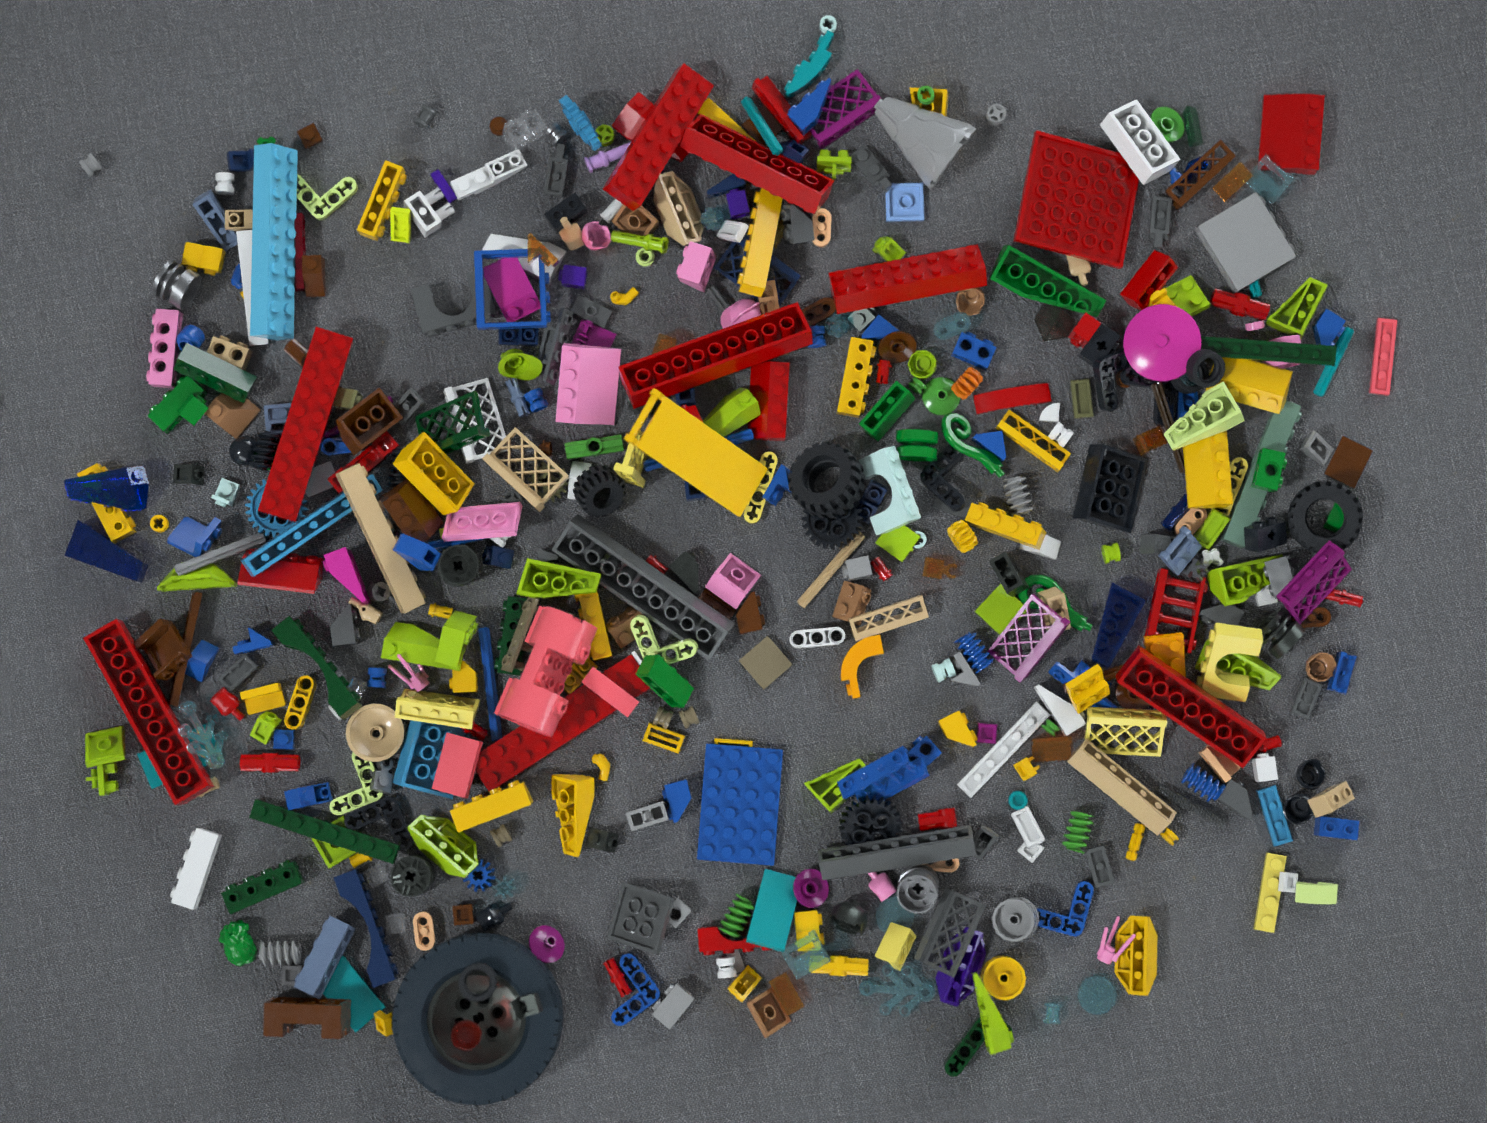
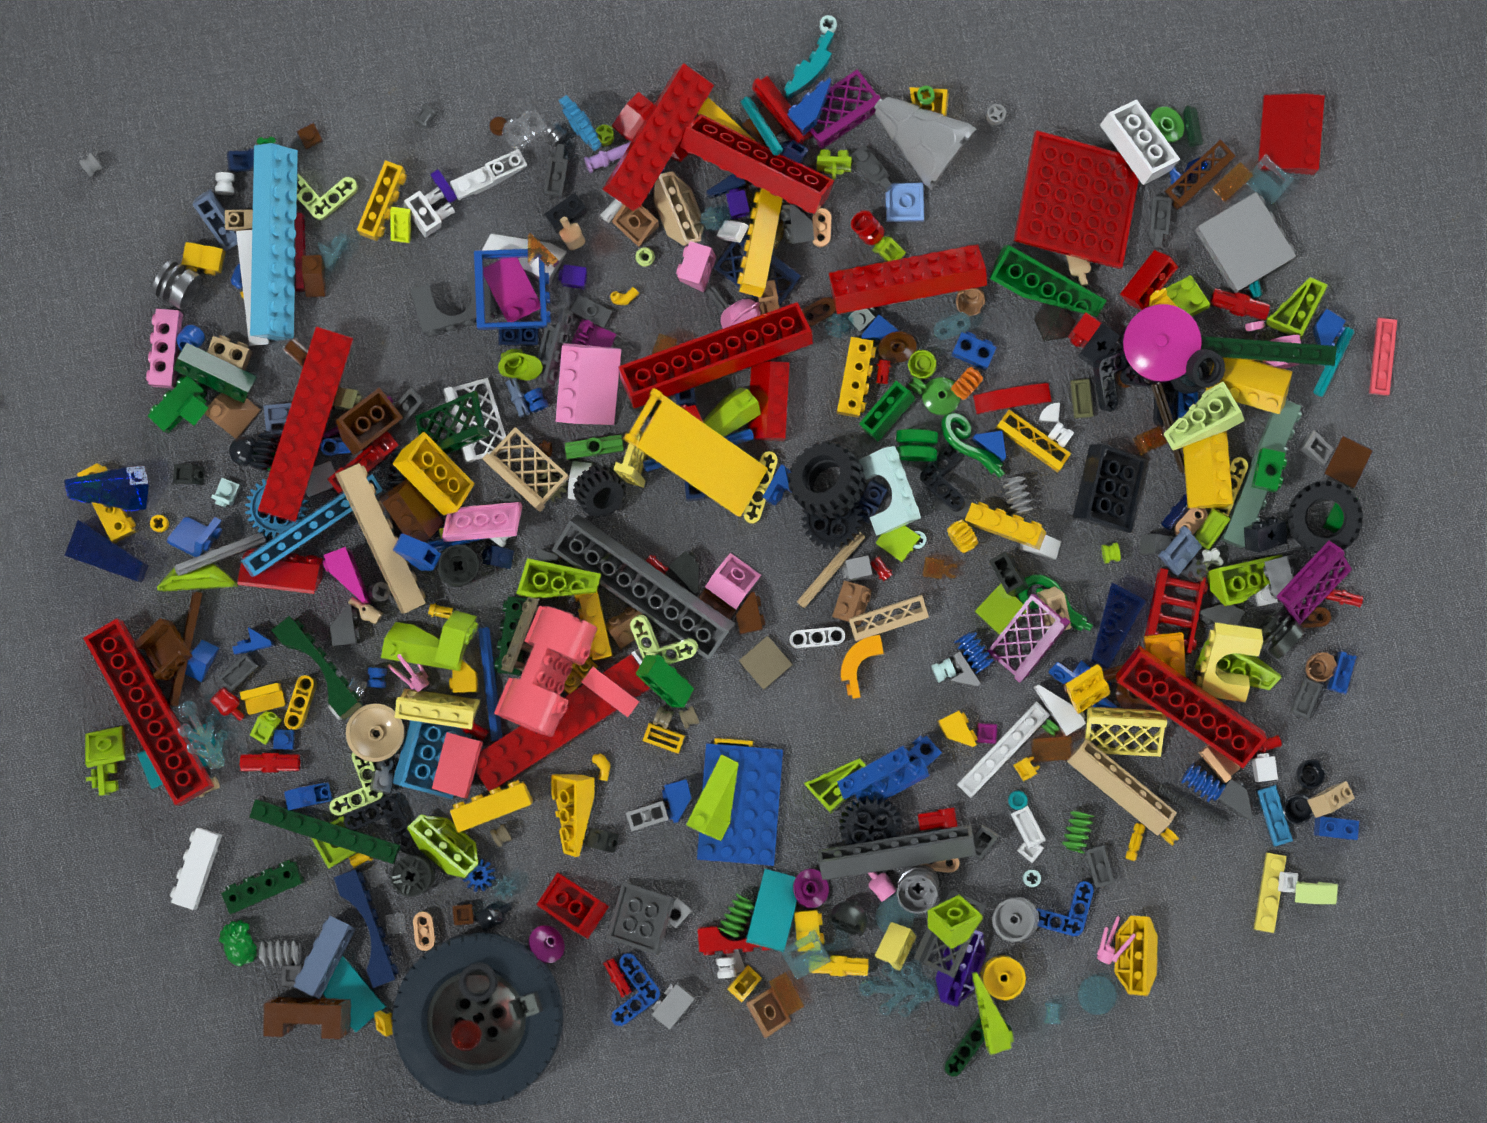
(332, 255): none -> clear light blue slope
(572, 905): none -> red slope
(596, 236): bright pink hair -> none
(648, 242): lime pin -> none
(715, 804): none -> lime wedge
(818, 337): blue wheel -> none
(867, 227): none -> red wheel
(953, 921): none -> lime slope
(1028, 883): none -> light aqua bush

